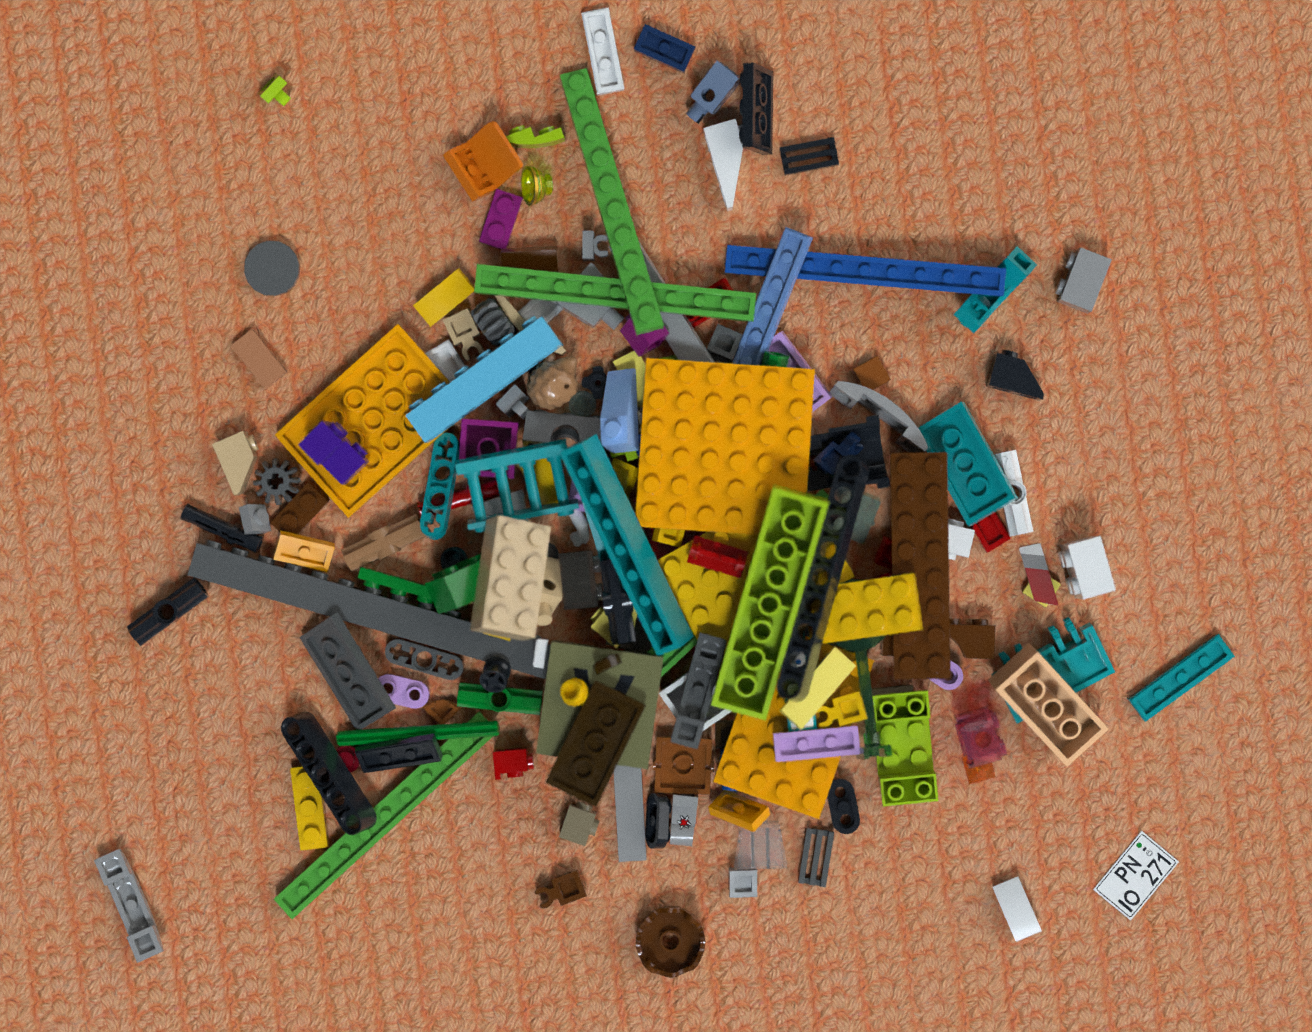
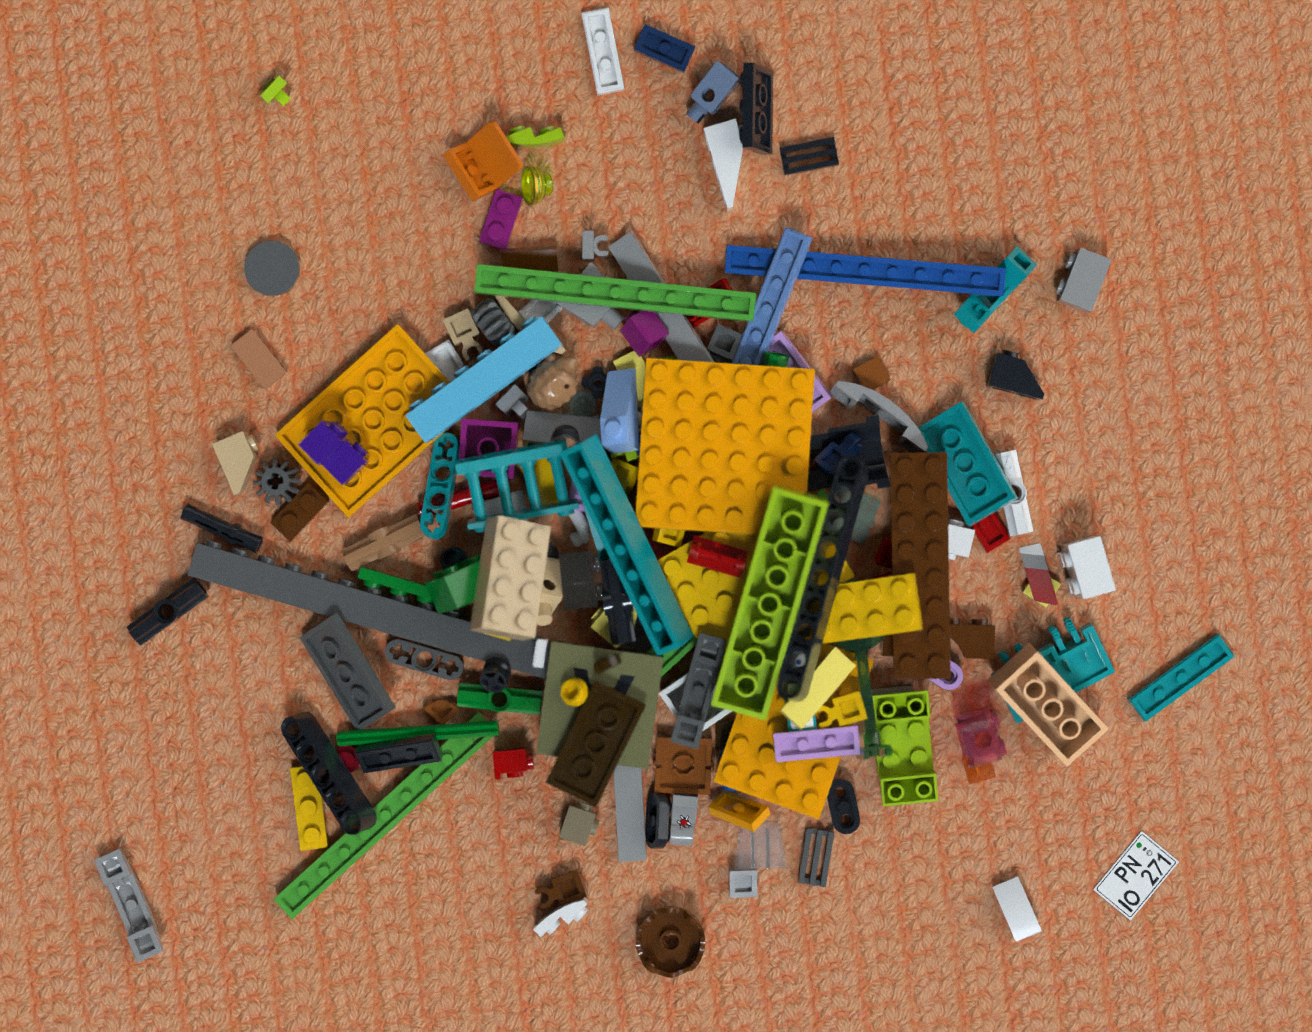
(255, 519): light grey plate -> none
(303, 551): light orange plate -> none
(401, 690): lavender plate -> none
(444, 297): yellow slope -> none
(568, 912): none -> white slope
(611, 202): bright green plate -> none

